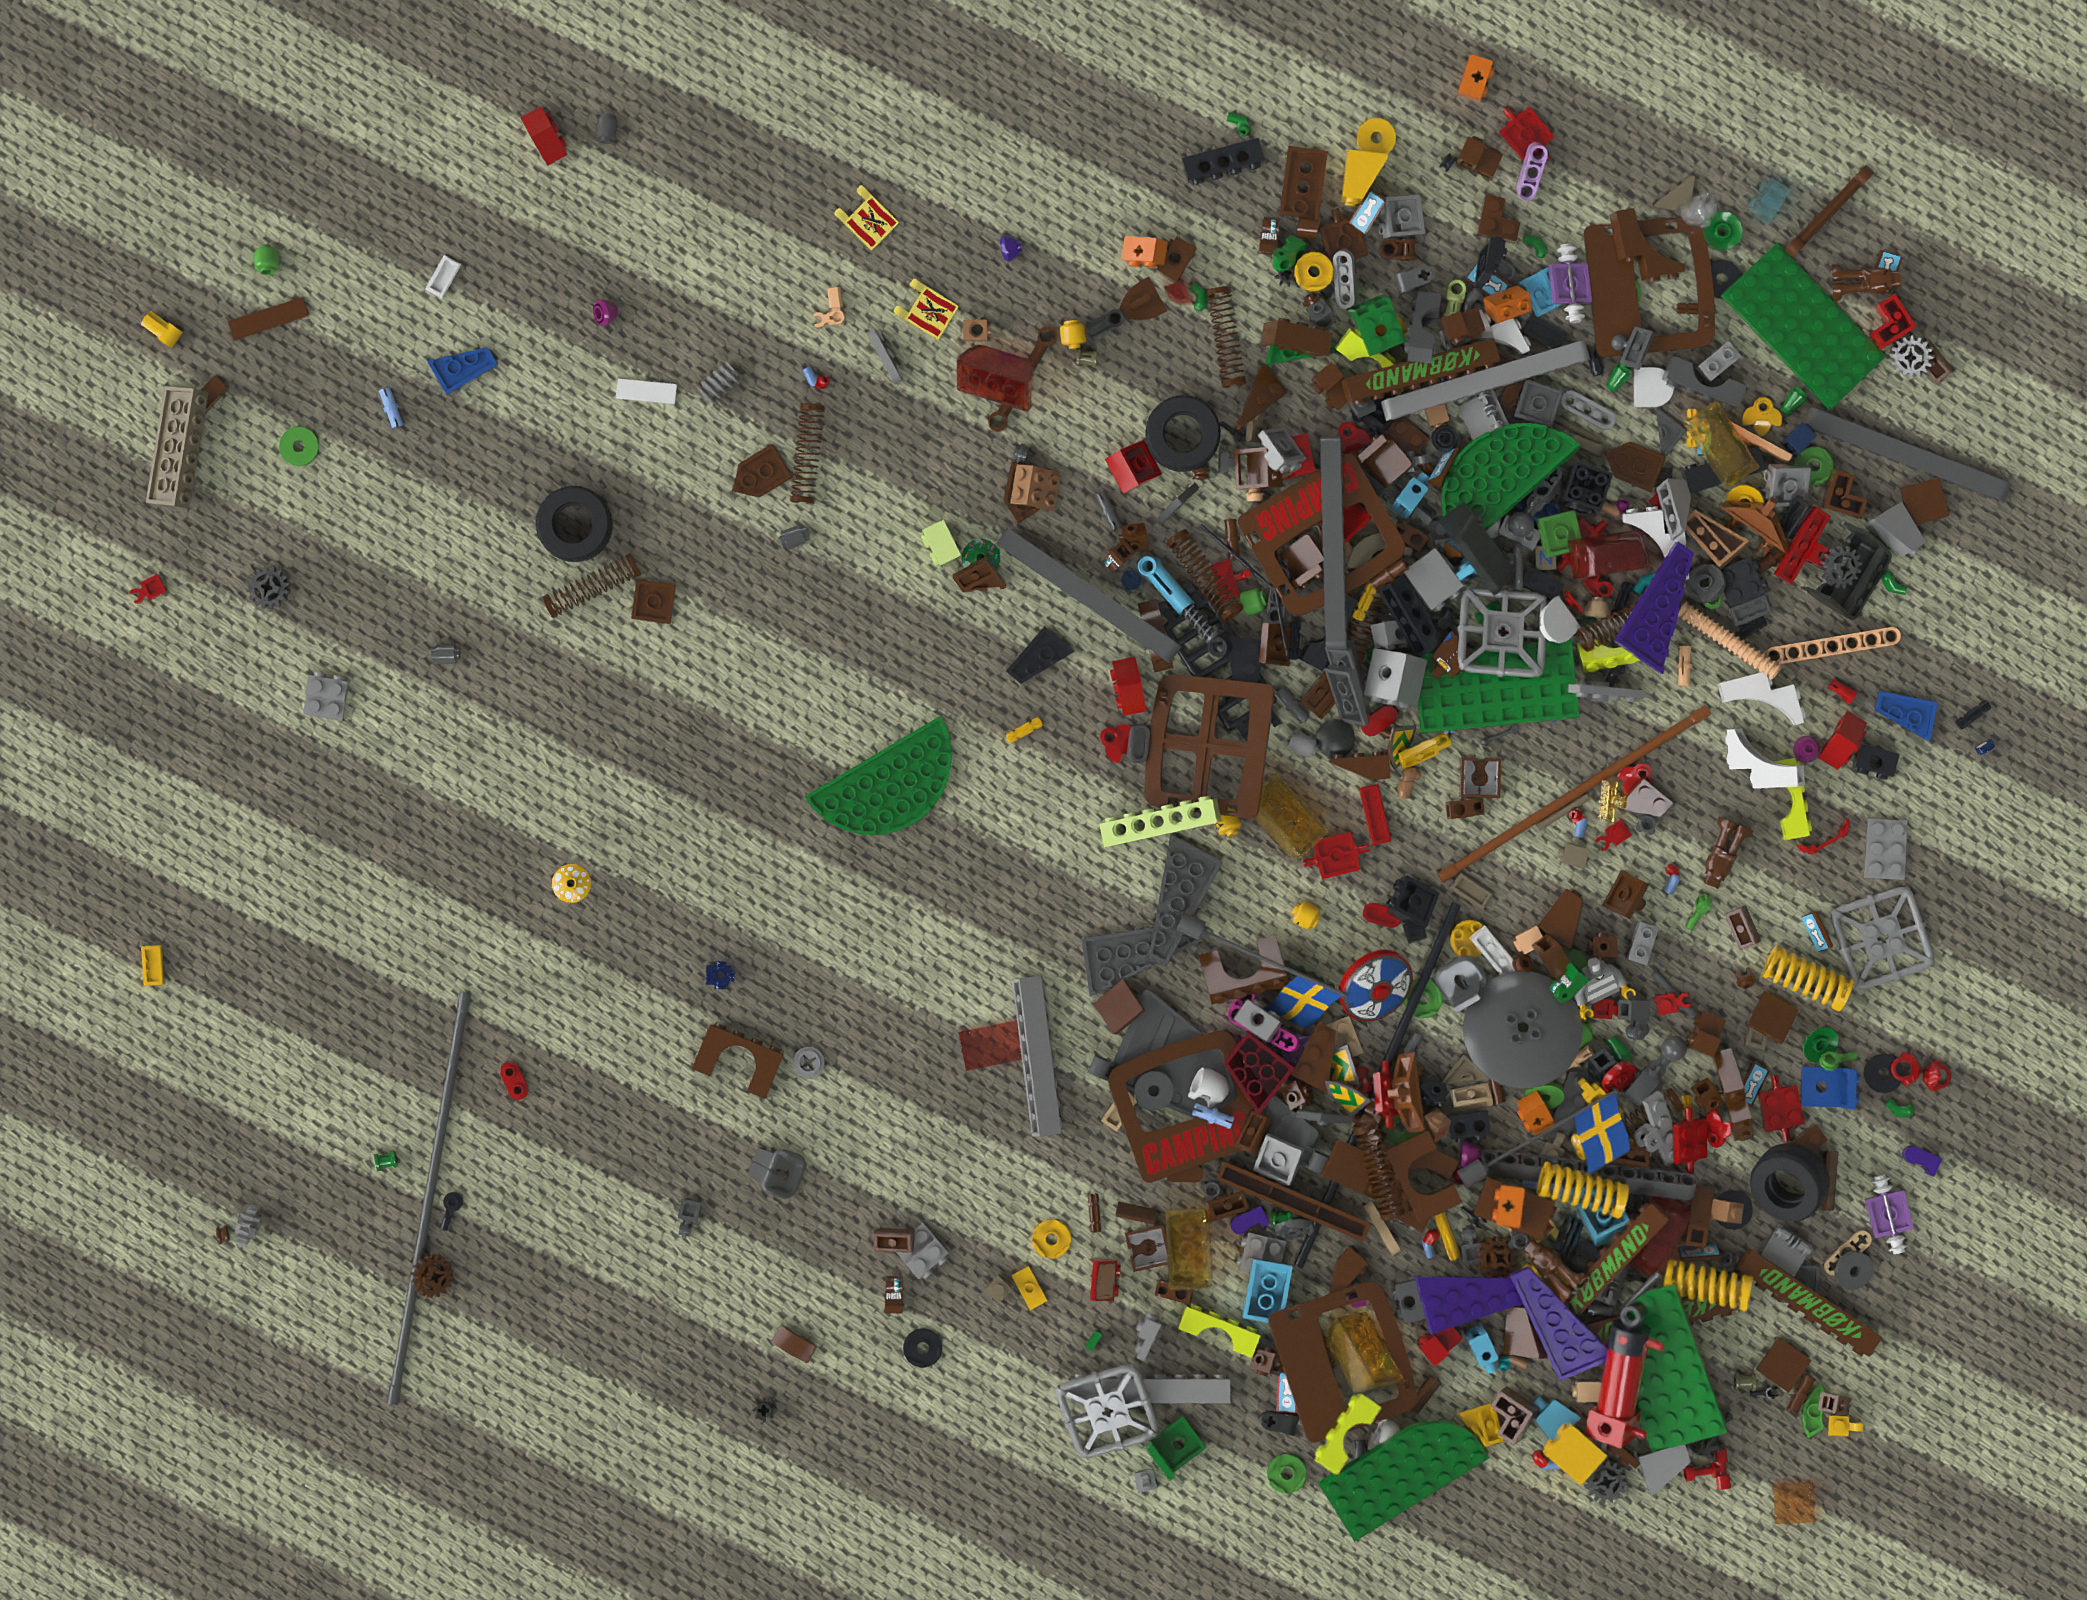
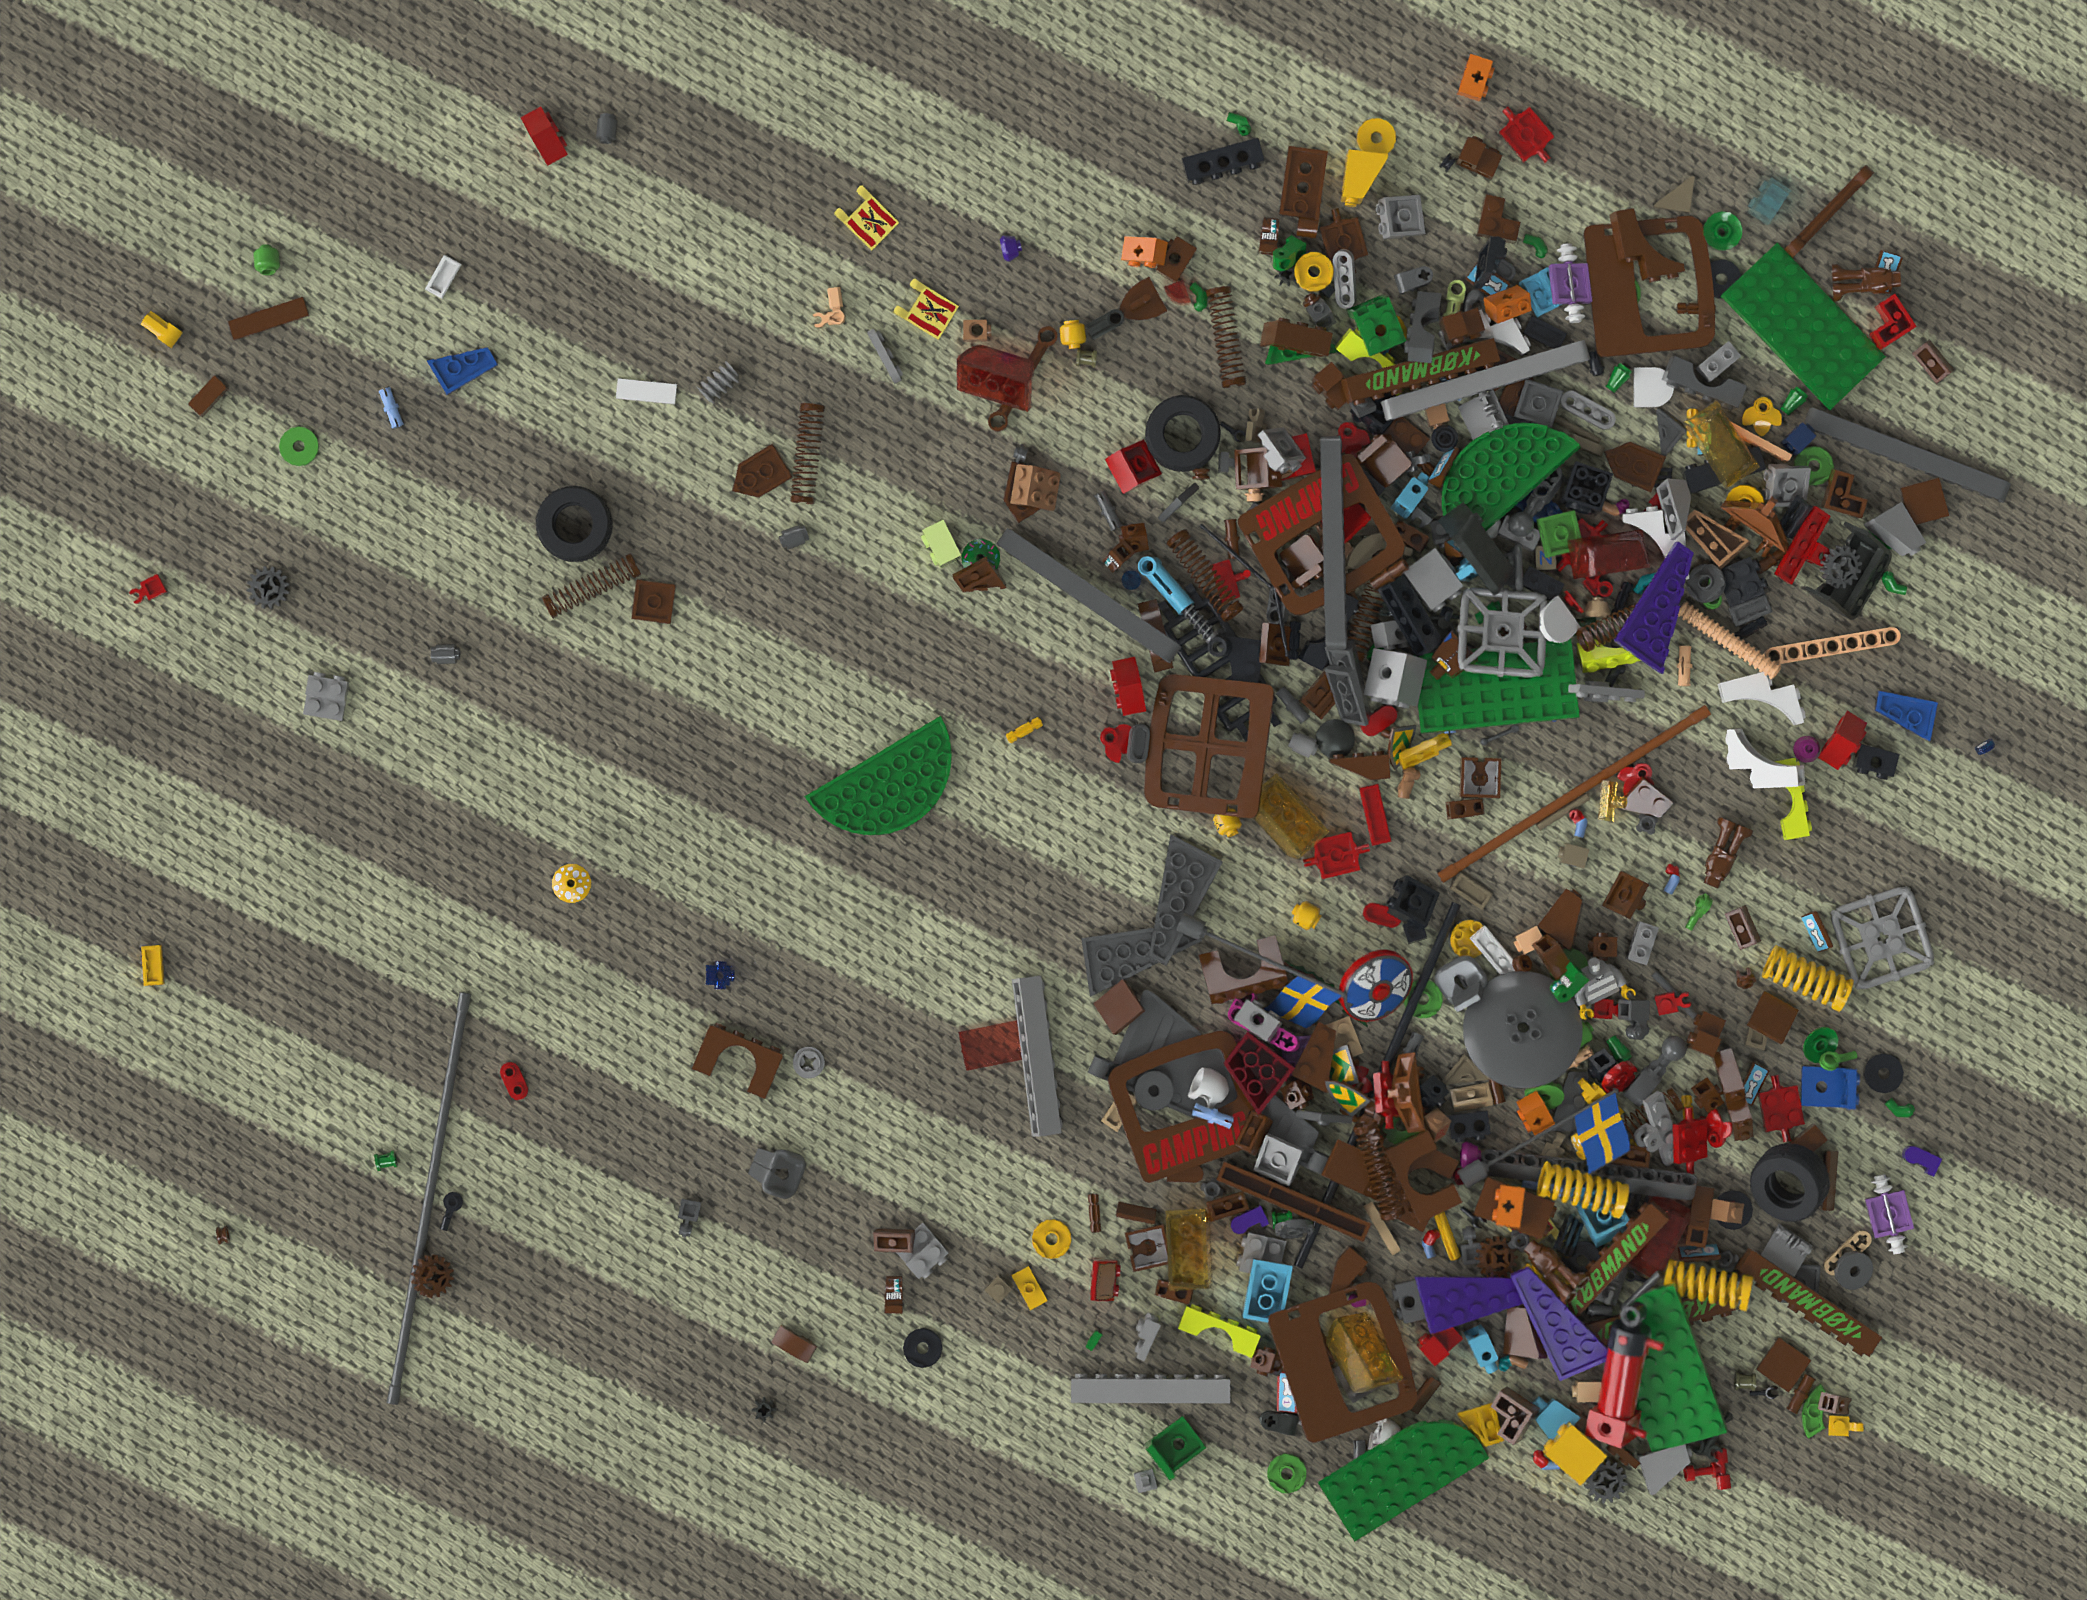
(177, 447): dark tan bracket -> none
(248, 1225): light grey gear -> none
(604, 312): magenta cone -> none
(815, 381): arm -> none
(1038, 656): black wing -> none
(1103, 1422): light grey plate -> none
(1209, 815): yellowish green brick -> none
(1253, 600): bright green head -> none
(1264, 393): reddish brown wing -> none
(1332, 1453): neon yellow arch -> none
(1364, 602): yellow axle -> none
(1367, 211): slope -> none
(1402, 250): reddish brown piece -> none
(1531, 161): lavender beam -> none
(1615, 833): red plate -> none
(1634, 348): dark grey plate -> none
(1699, 210): clear cylinder -> none
(1793, 1503): clear orange tile -> none
(1812, 849): red piece -> none
(1846, 693): red pin -> none
(1885, 849): light grey plate -> none
(1913, 344): light grey gear -> none
(1915, 1065): red piece -> none
(1932, 1075): red piece -> none
(1973, 714): black axle -> none

